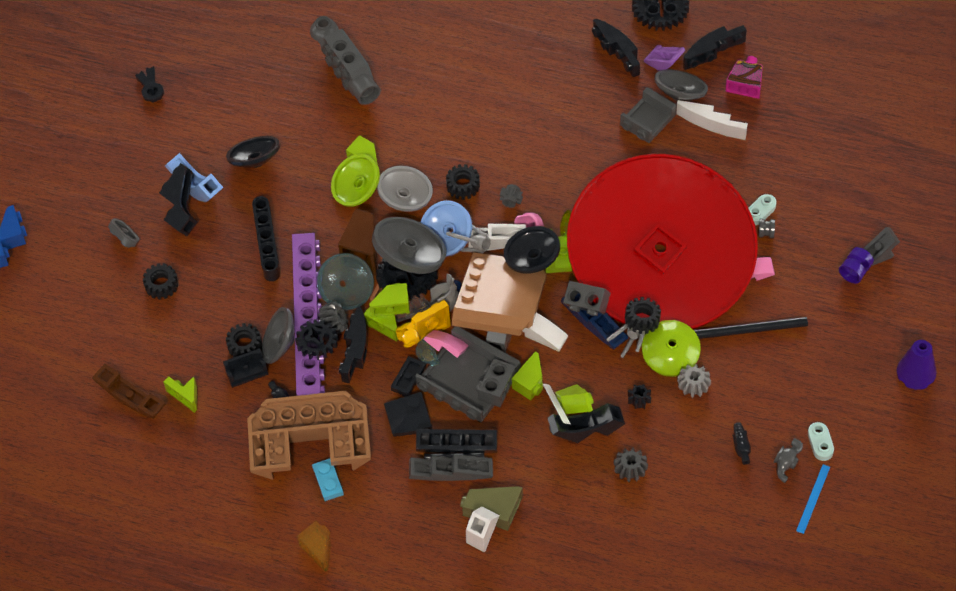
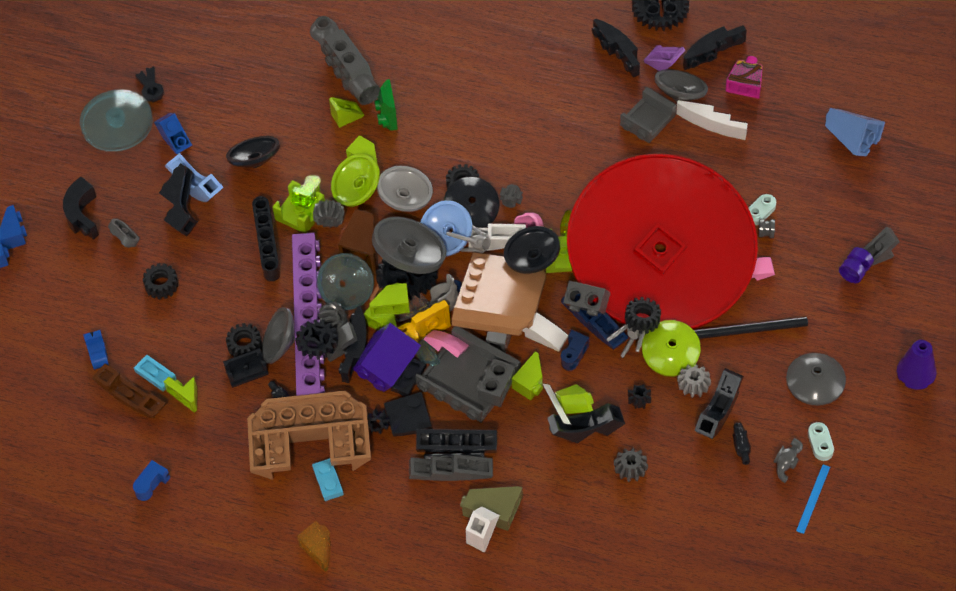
(74, 202): none -> black arch
(96, 349): none -> blue leg
(116, 120): none -> clear light blue dish
(149, 480): none -> blue leg
(153, 372): none -> medium azure plate
(173, 132): none -> blue slope
(294, 215): none -> lime panel
(306, 194): none -> clear neon green leg
(328, 213): none -> dark grey gear
(344, 111): none -> lime slope
(346, 337): none -> dark grey slope
(382, 417): none -> black gear
(386, 106): none -> green slope
(386, 357): none -> dark purple slope
(487, 201): none -> black dish
(576, 349): none -> dark blue leg
(721, 405): none -> black arch
(816, 387): none -> dark grey dish
(854, 130): none -> medium blue slope

